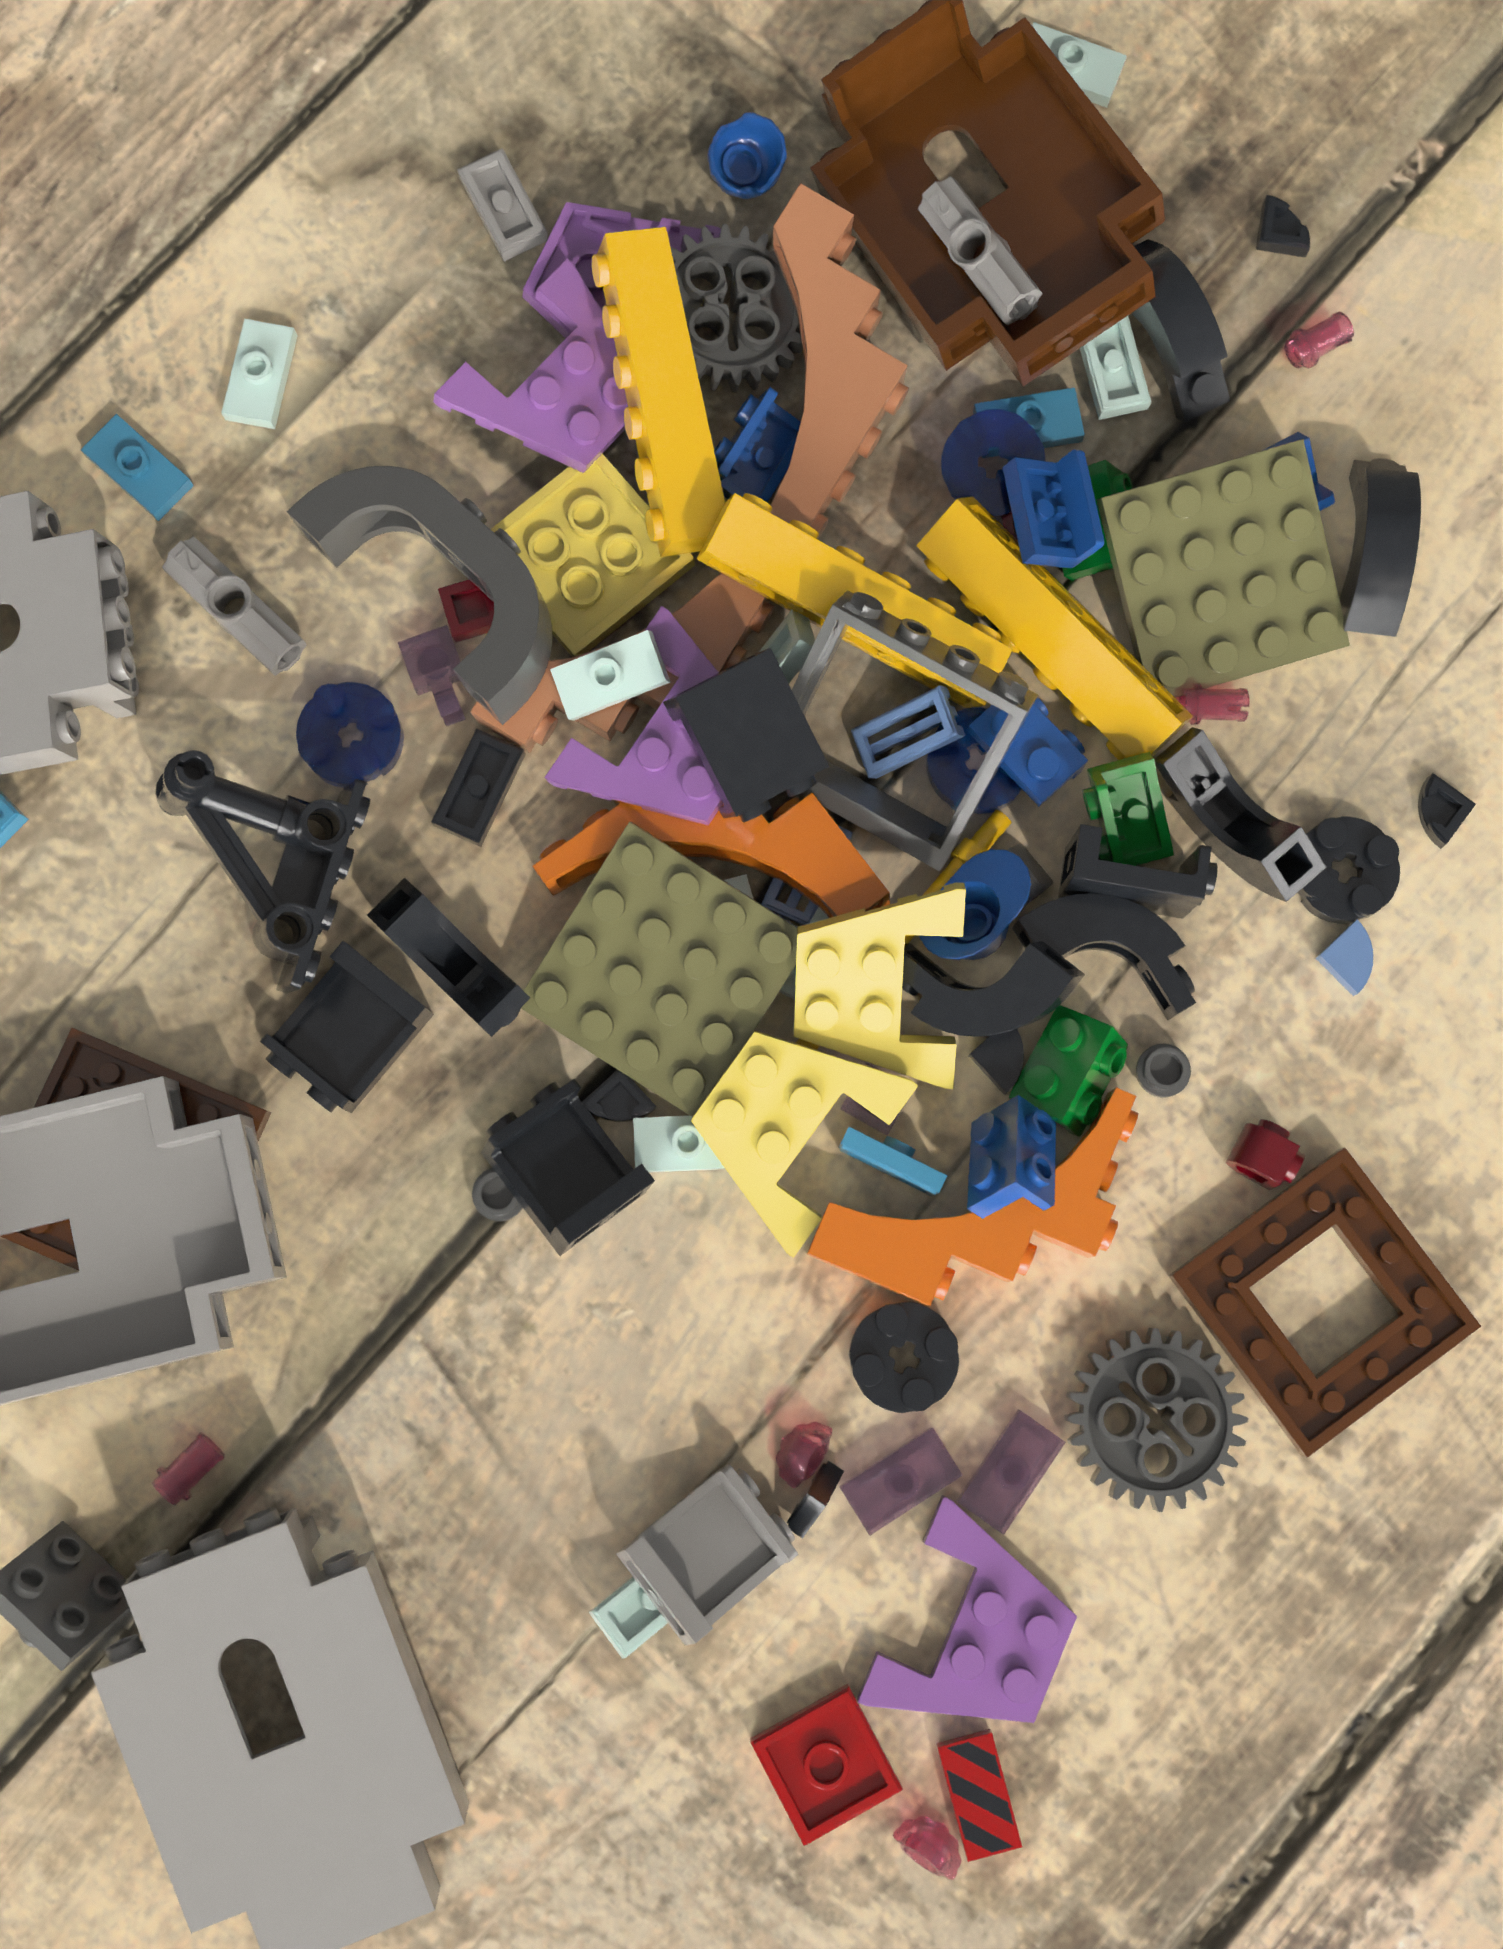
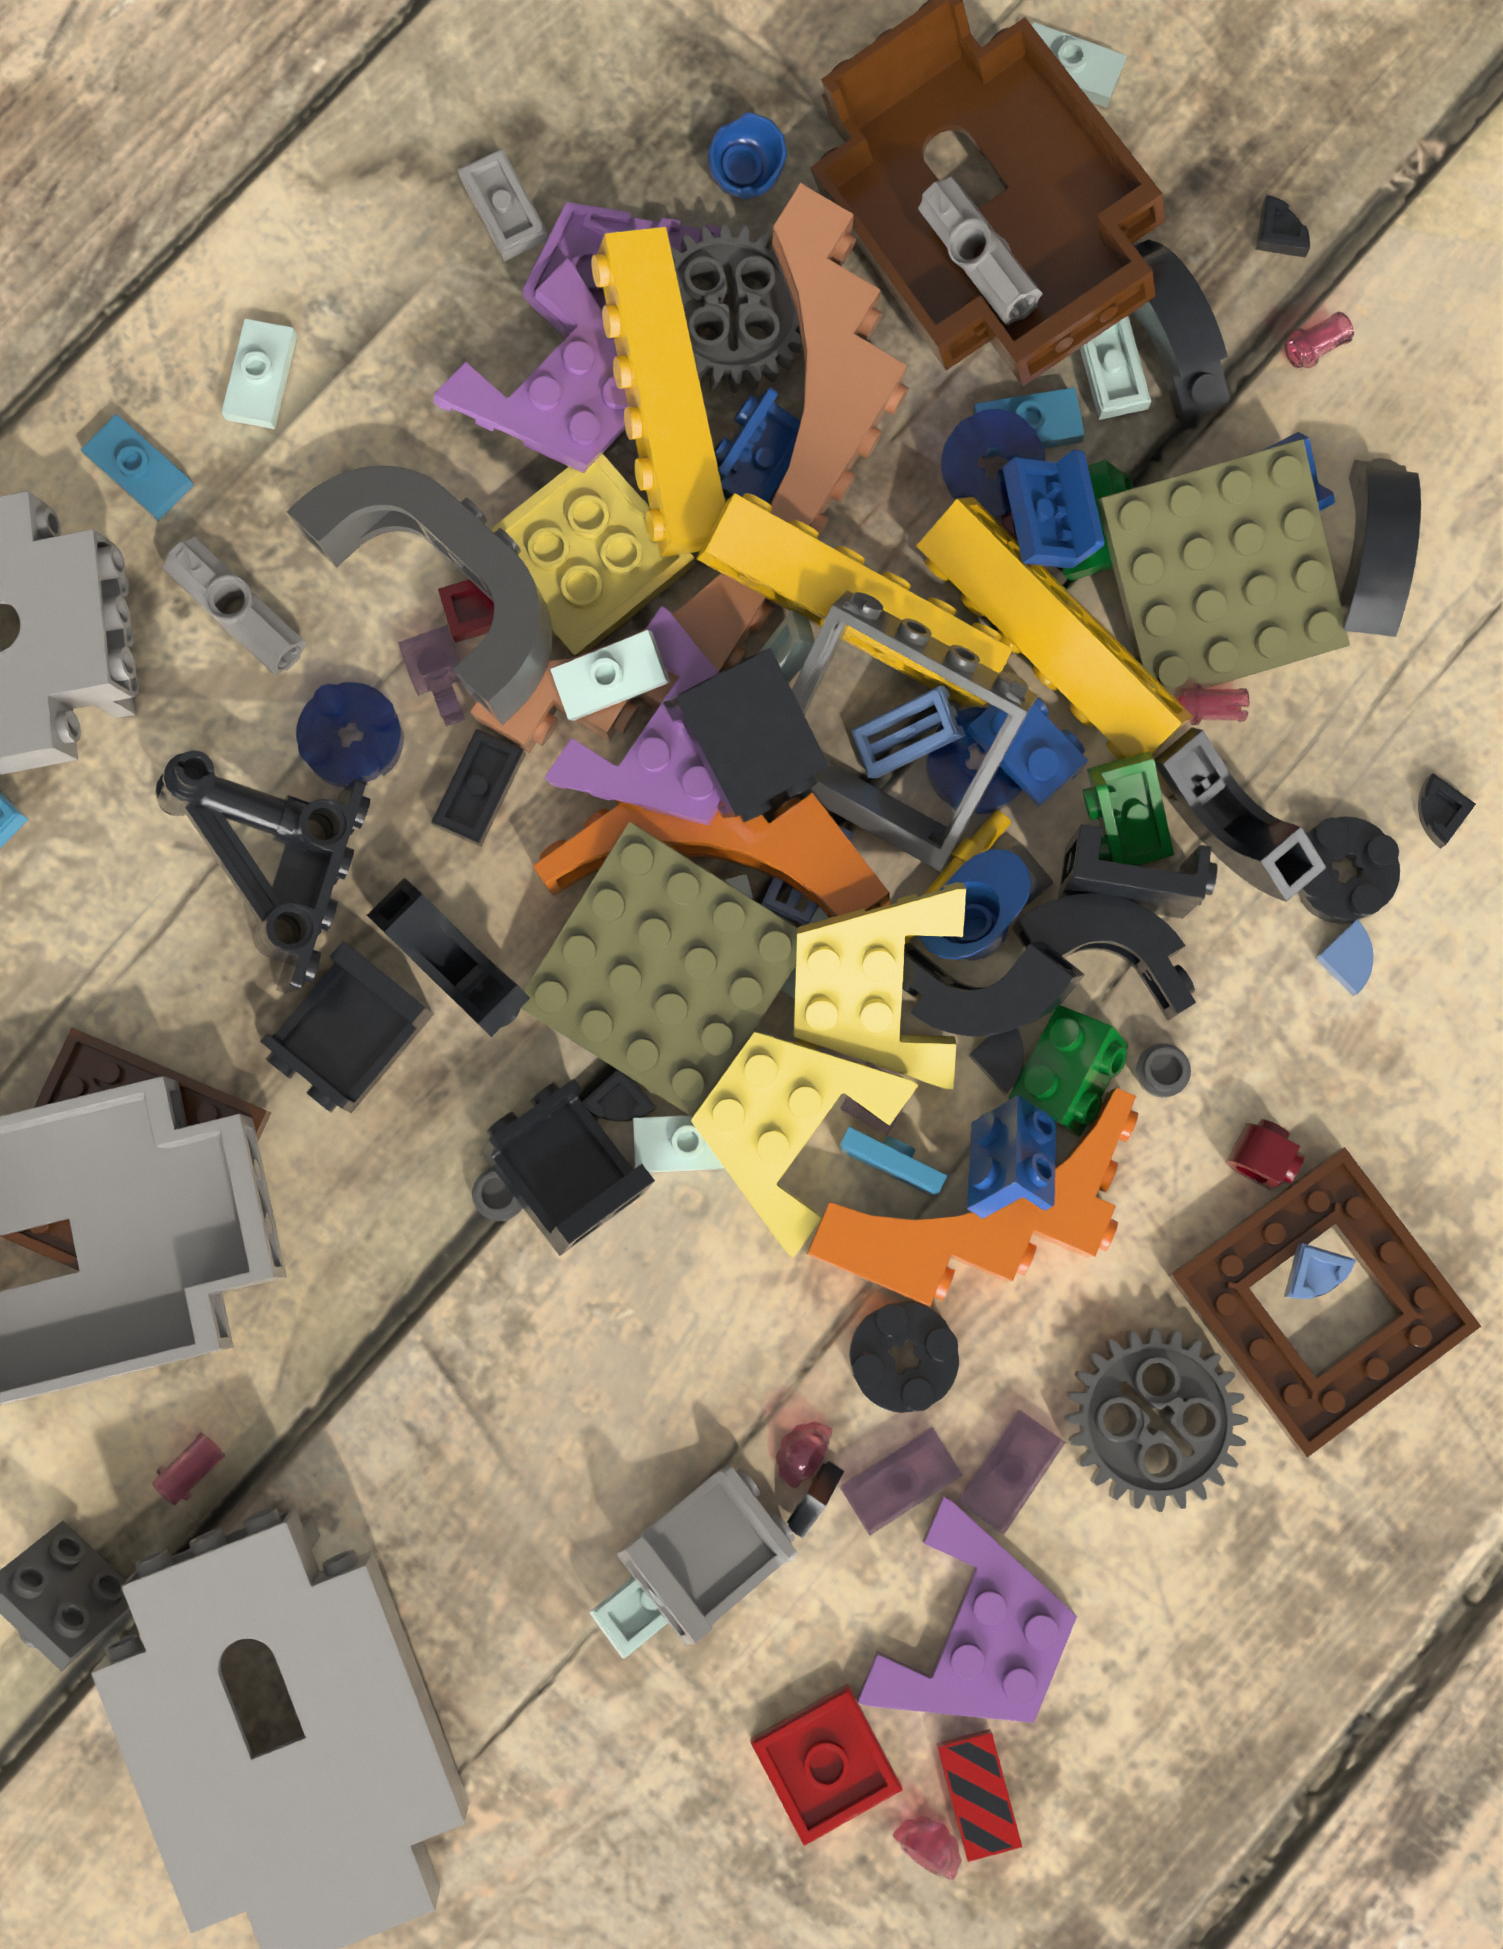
(1316, 1272): none -> medium blue tile

